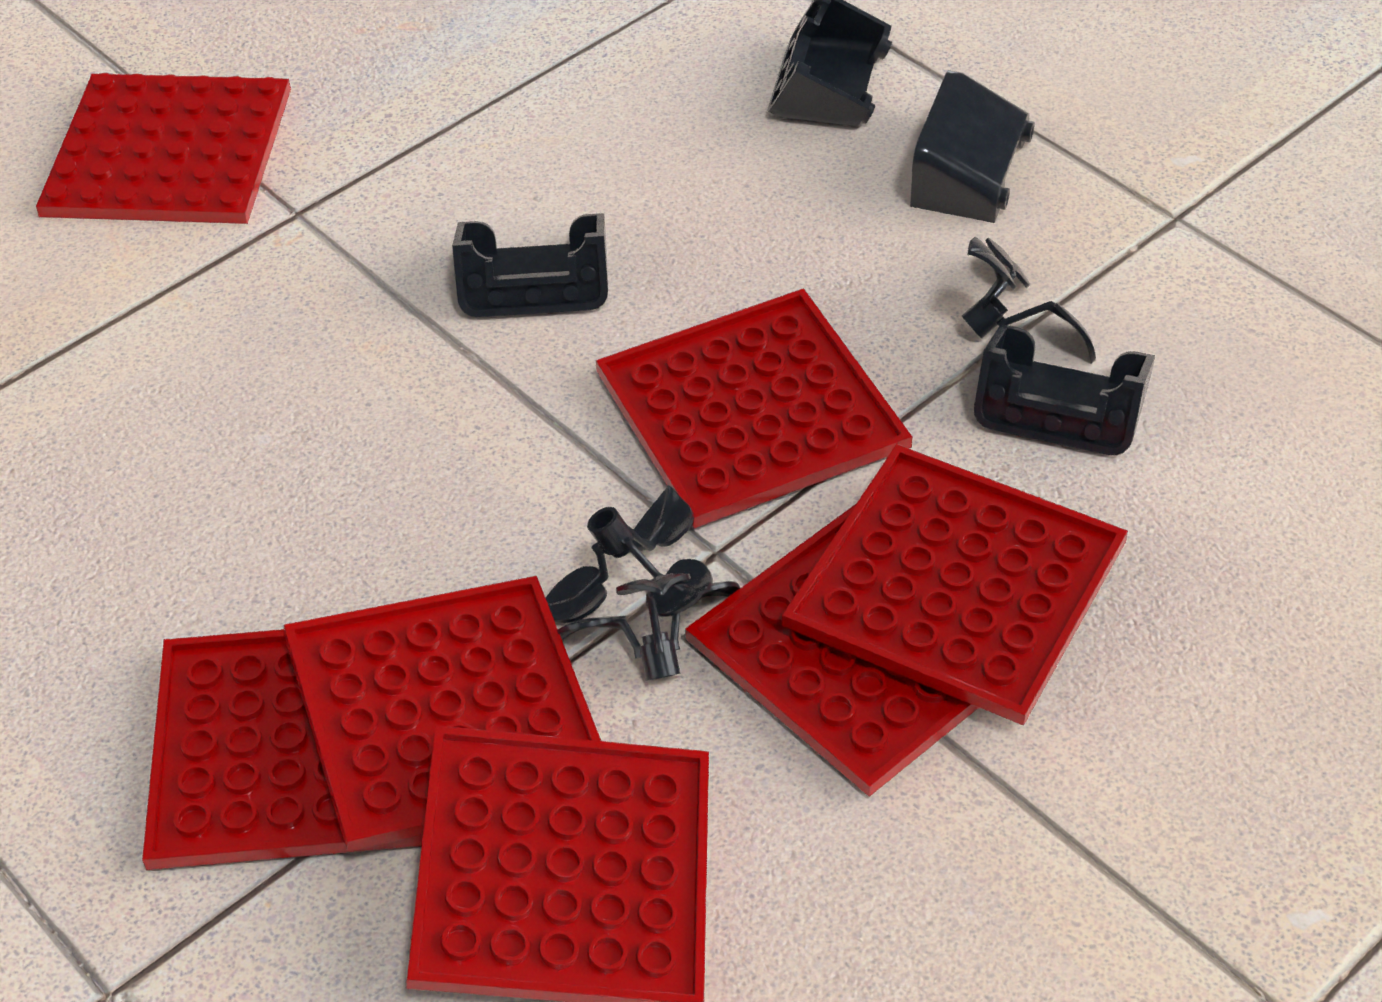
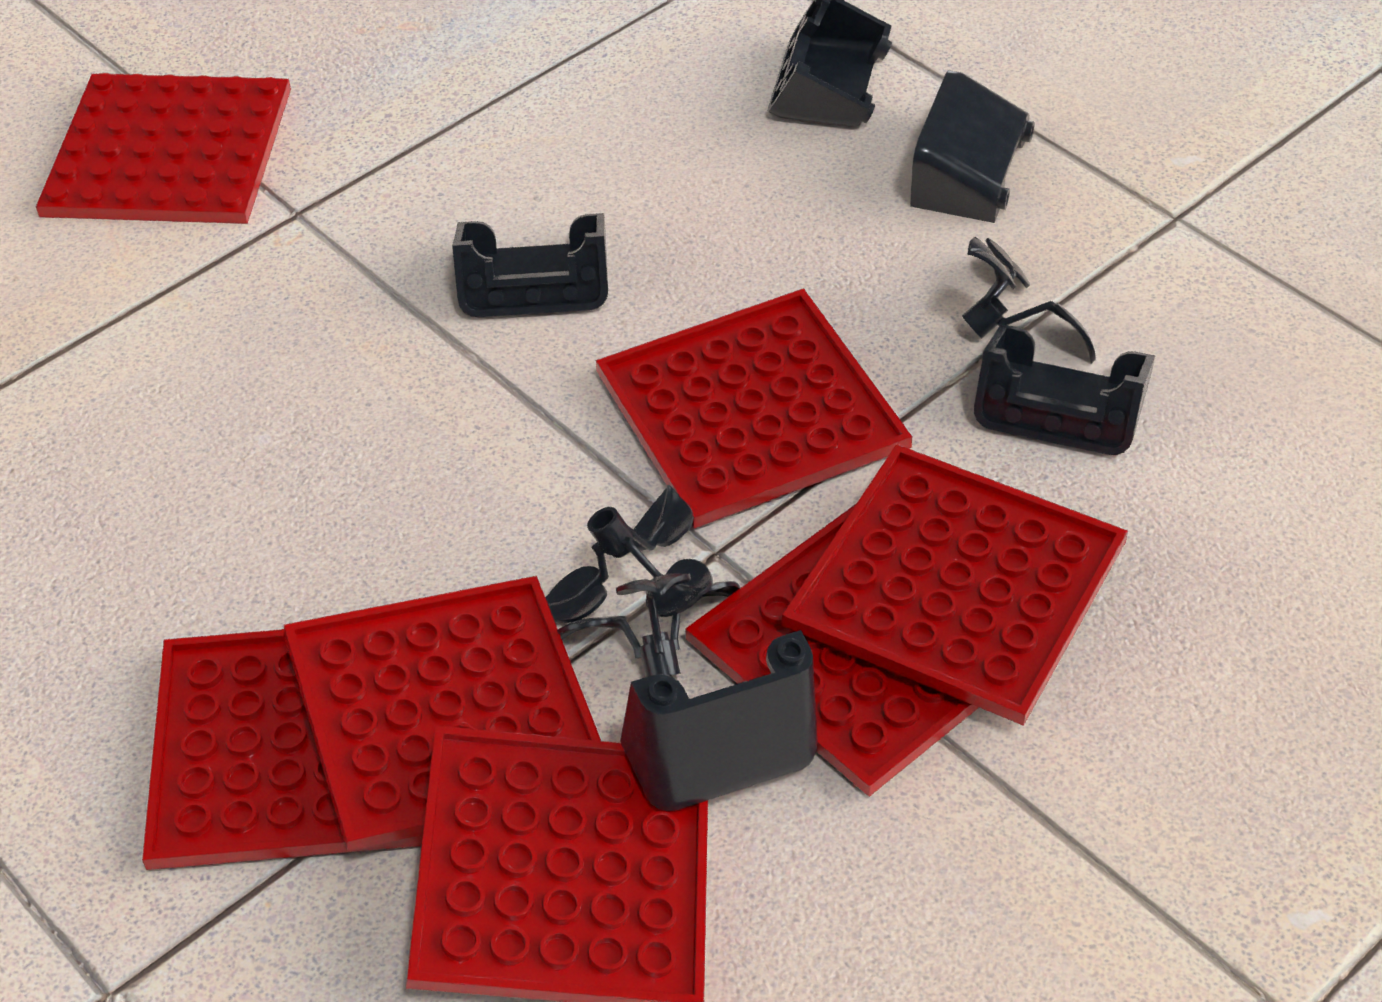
(724, 738): none -> black windscreen

